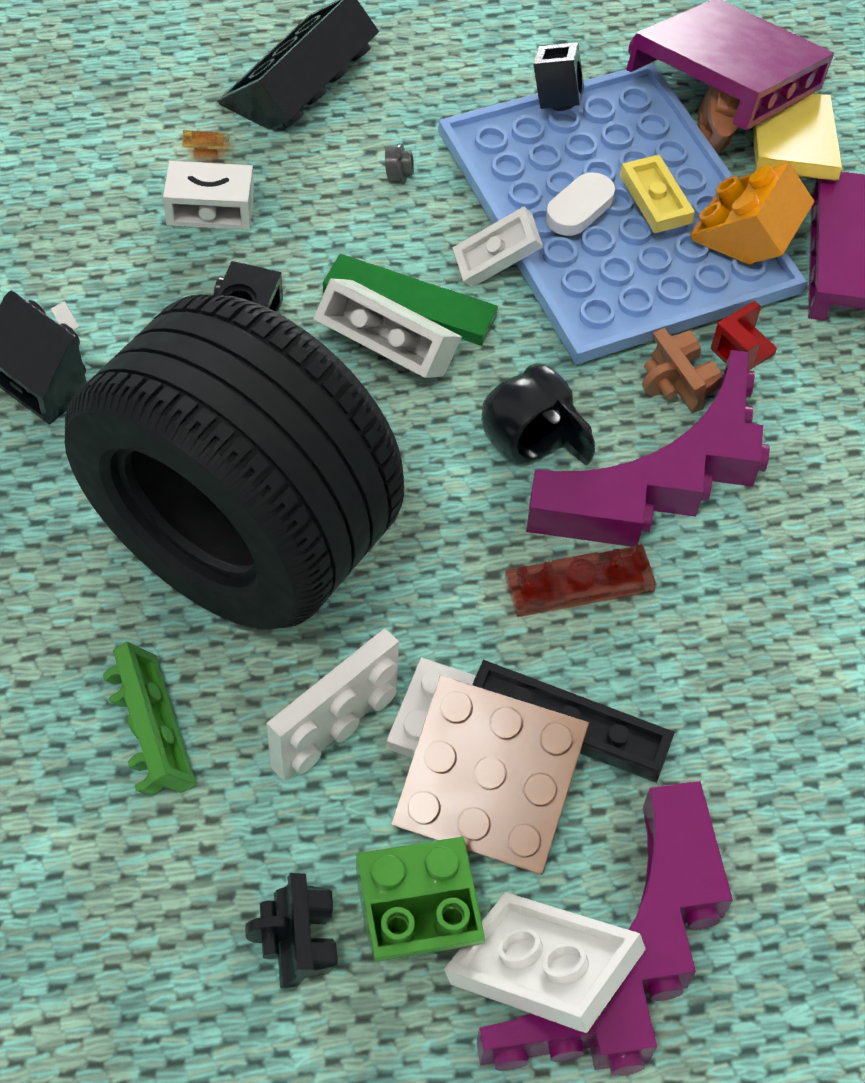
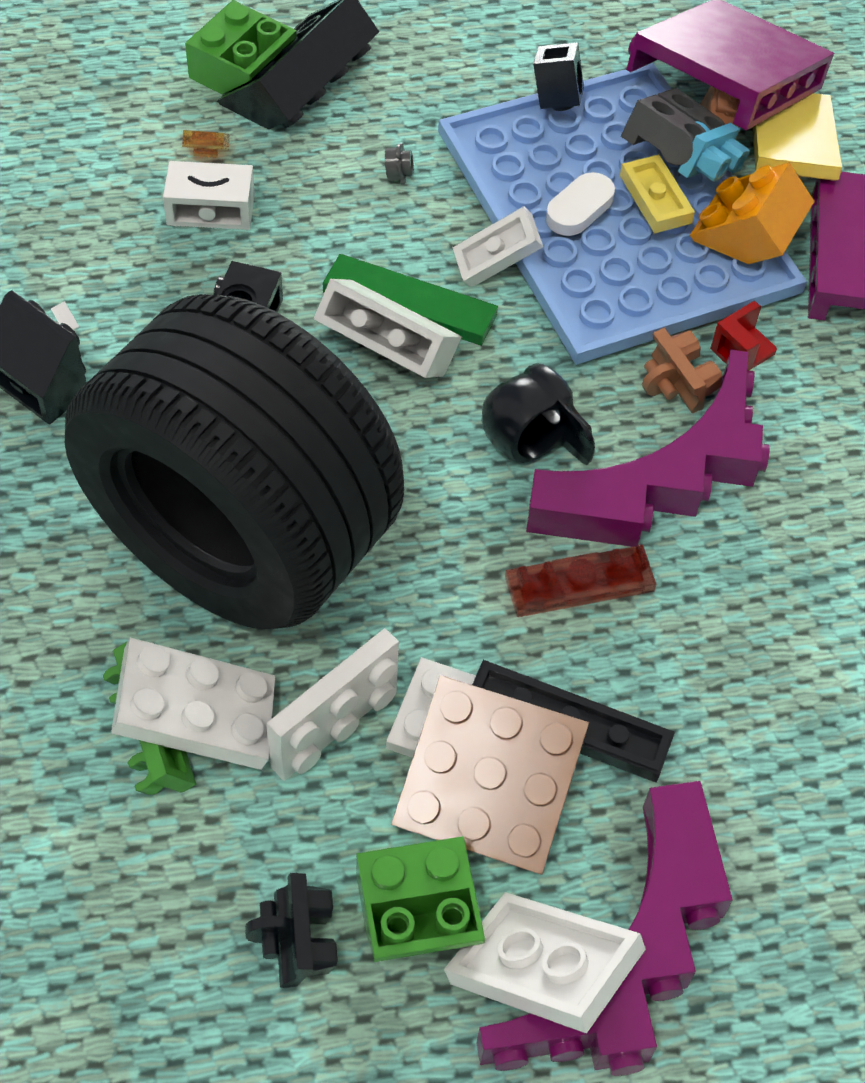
(194, 704): none -> white plate
(235, 47): none -> bright green slope
(686, 135): none -> dark grey hips

